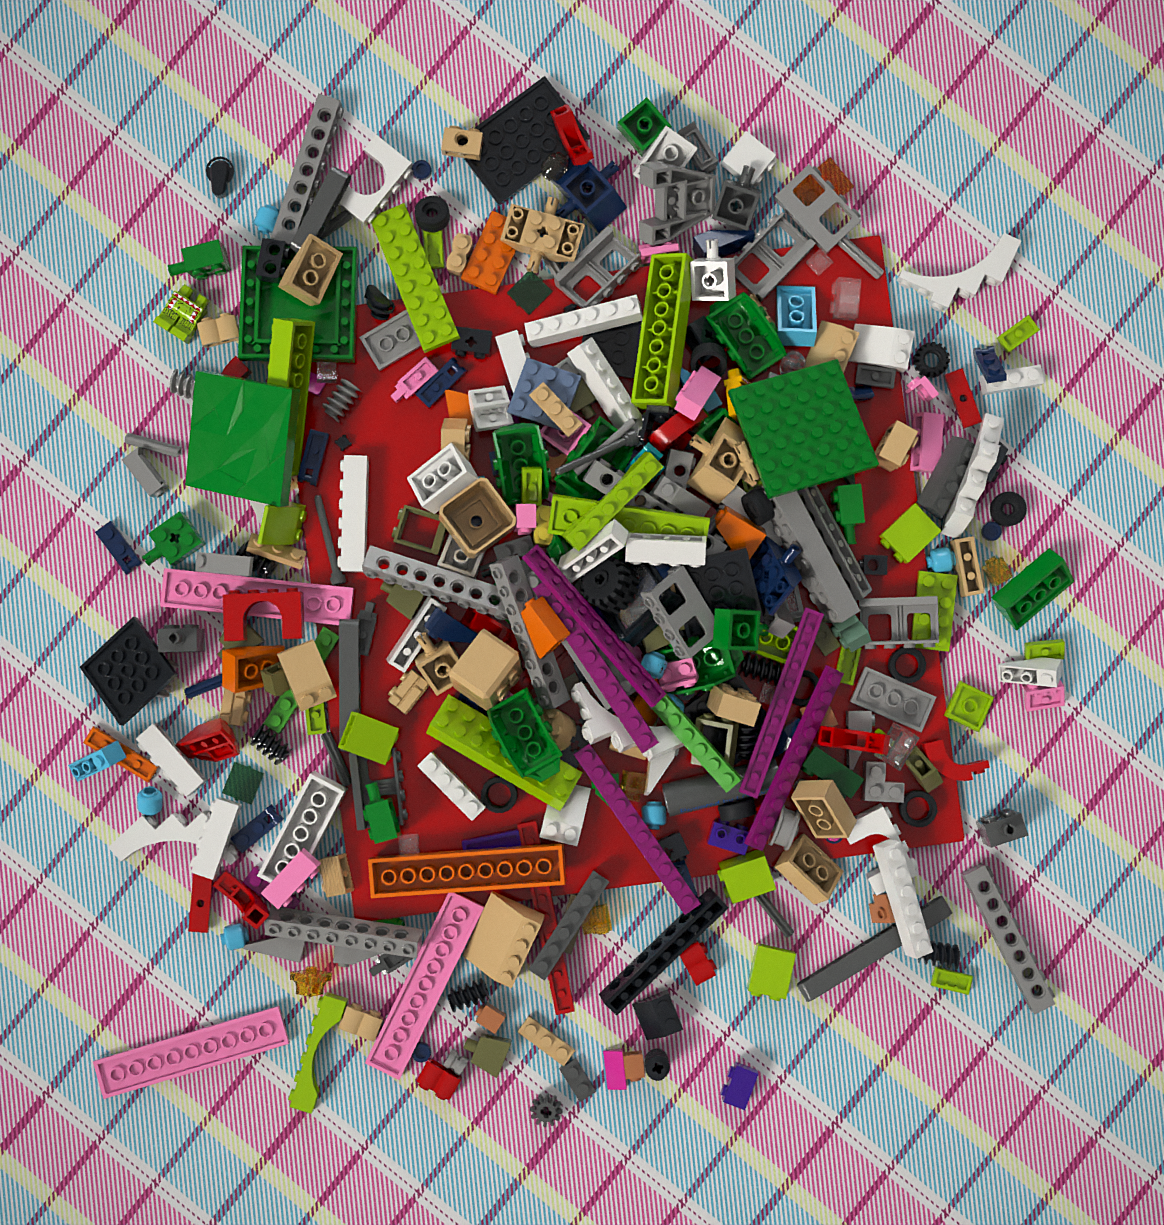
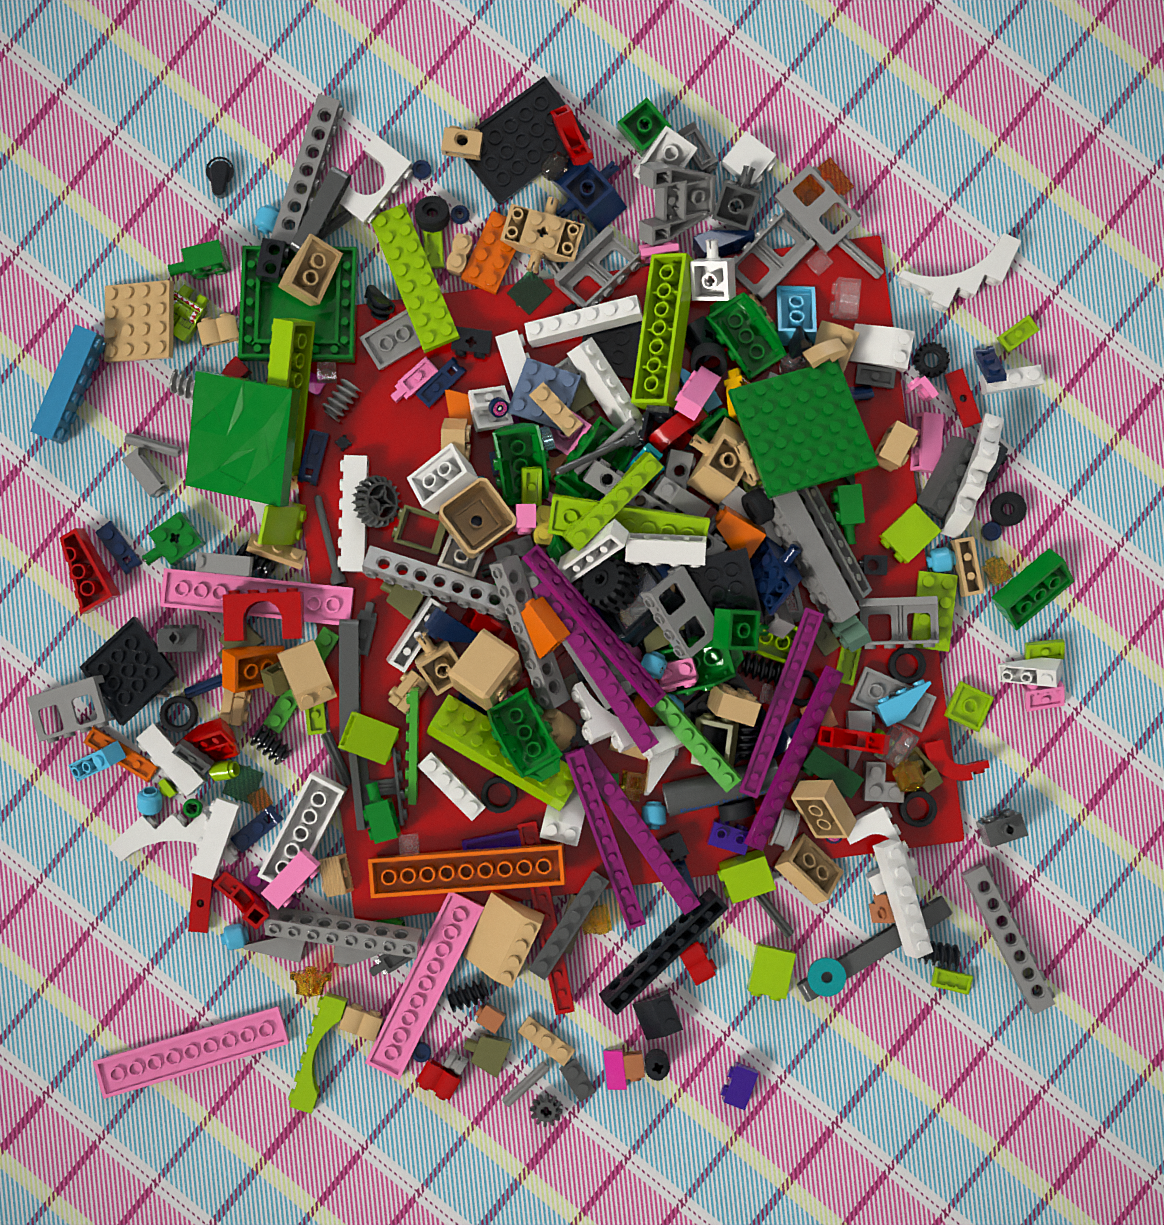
(63, 698): none -> light grey window
(69, 385): none -> dark azure brick
(89, 575): none -> red wedge
(139, 321): none -> tan plate
(164, 714): none -> black tyre
(167, 788): none -> lime plate
(189, 809): none -> green cone
(193, 756): none -> dark grey plate
(224, 770): none -> lime brick
(259, 799): none -> clear orange tile
(380, 500): none -> dark grey gear
(412, 753): none -> bright green plate
(460, 208): none -> dark blue plate
(498, 407): none -> tile
(525, 1084): none -> light grey axle
(547, 438): none -> clear light blue beam
(605, 838): none -> magenta plate
(799, 343): none -> black slope
(830, 349): none -> tan slope
(831, 987): none -> teal tile
(899, 706): none -> medium azure slope
(909, 776): none -> clear yellow brick

